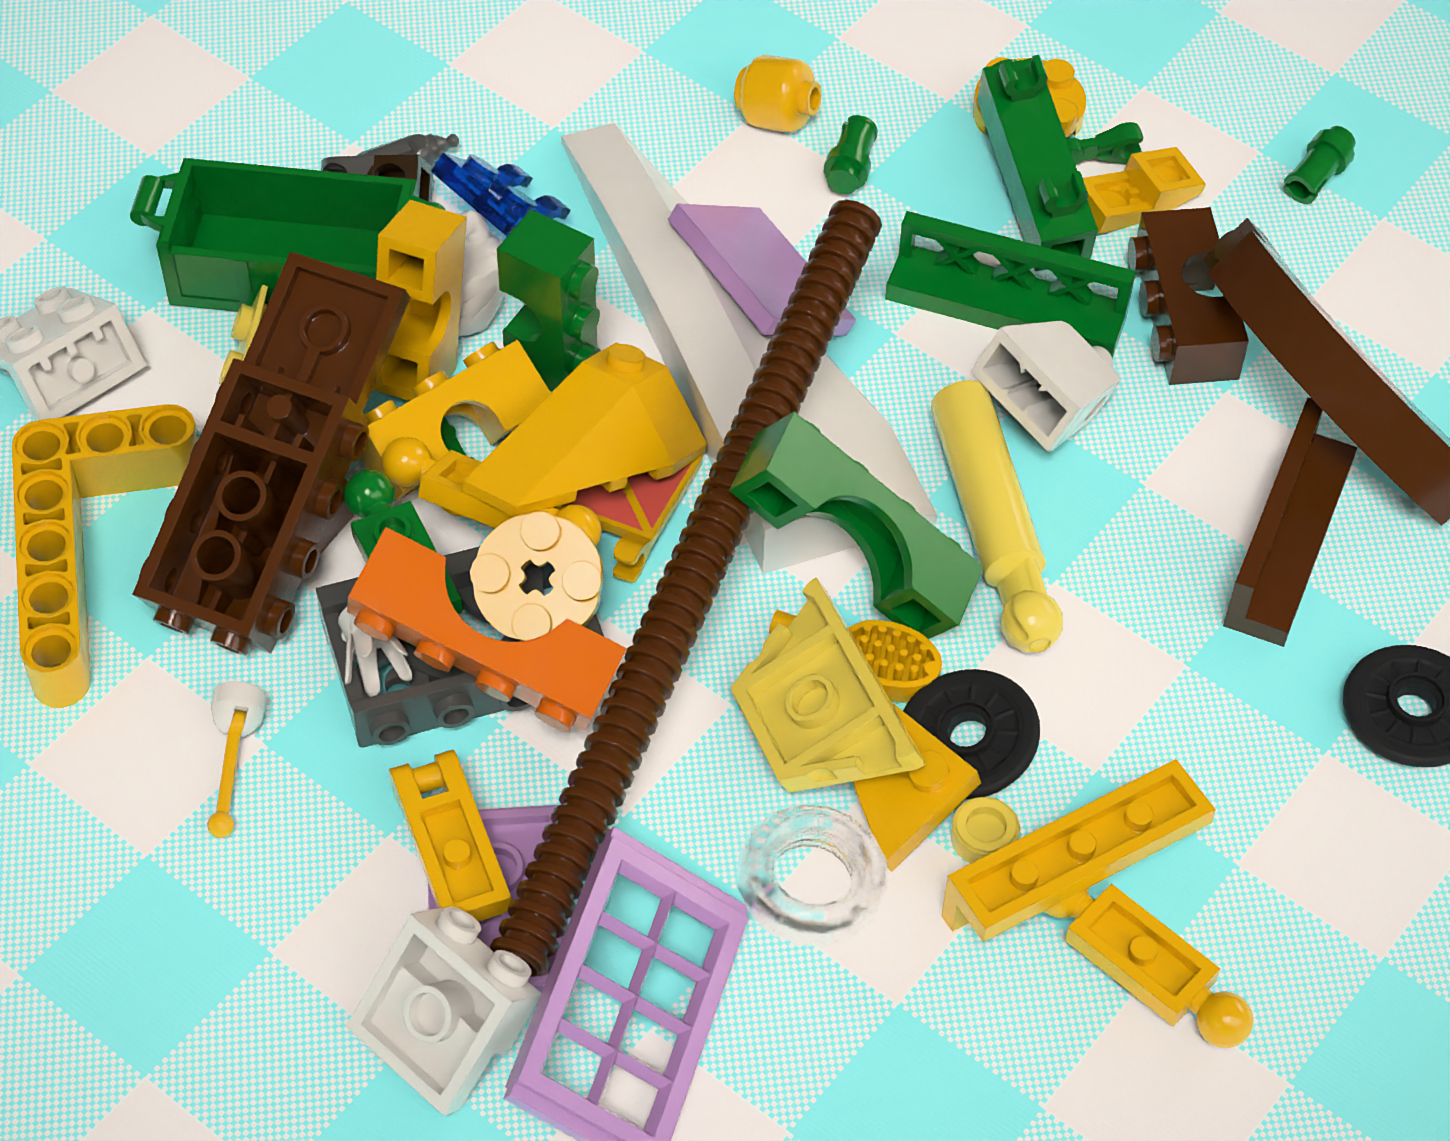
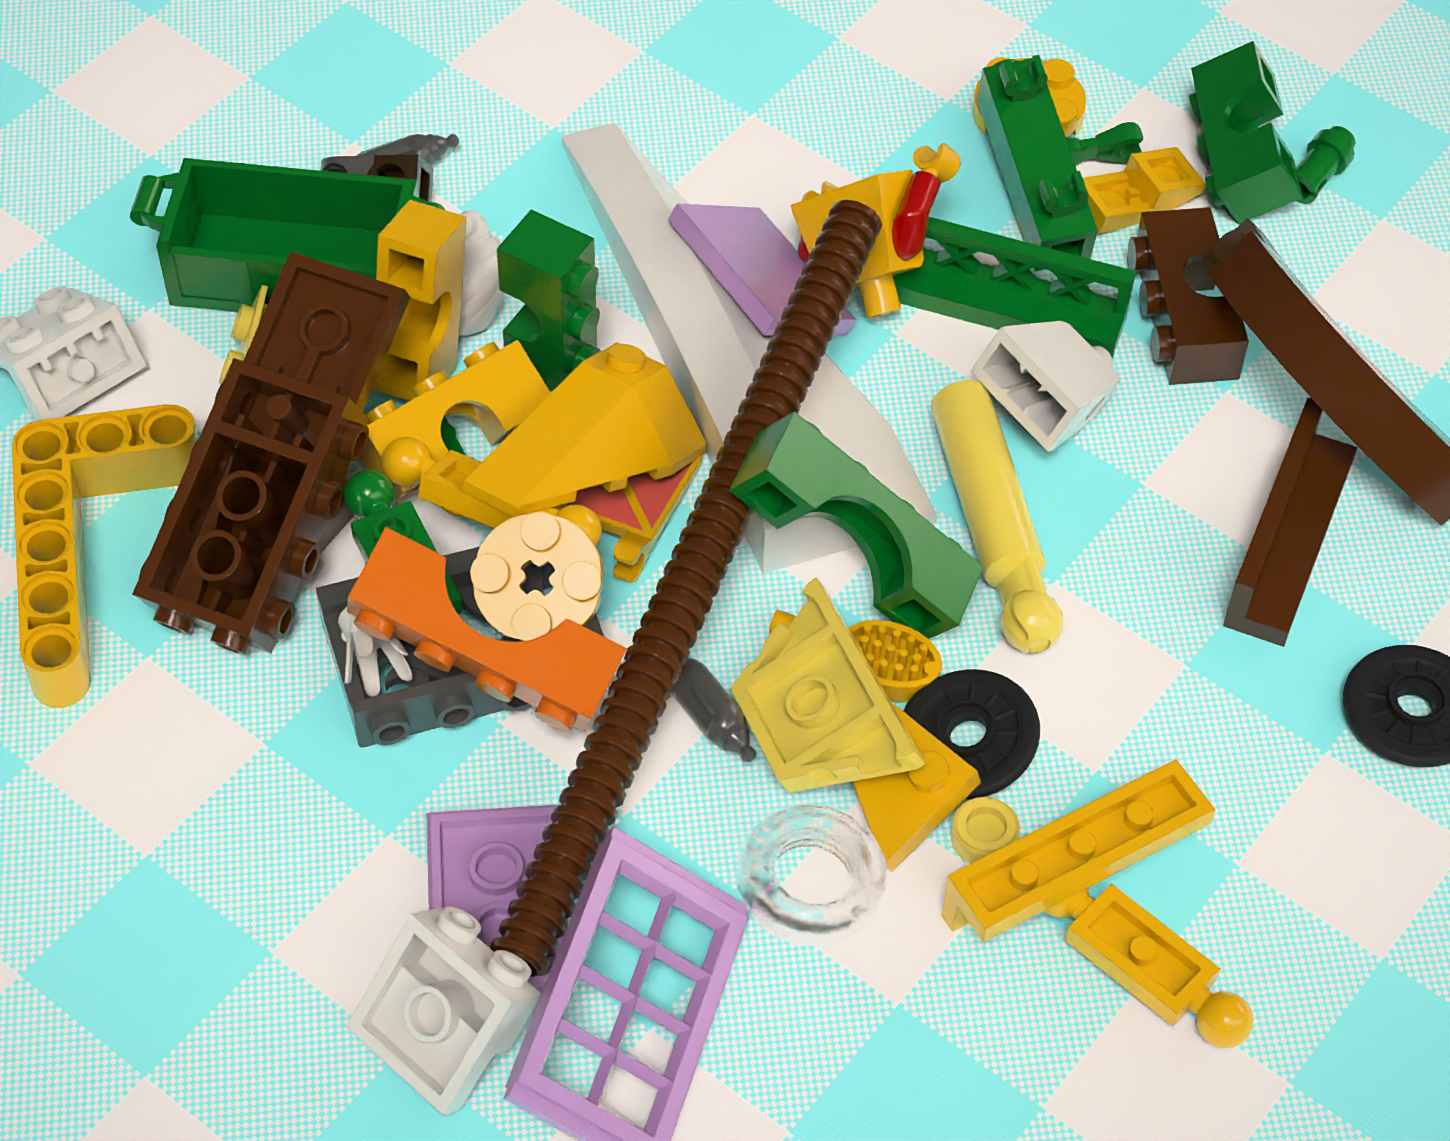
(236, 712): hinge -> none
(451, 837): yellow plate -> none
(493, 190): clear blue plate -> none
(713, 709): none -> dark grey piece
(777, 93): yellow head -> none
(849, 162): green animal -> none
(904, 208): none -> yellow torso
(1248, 163): none -> green arch

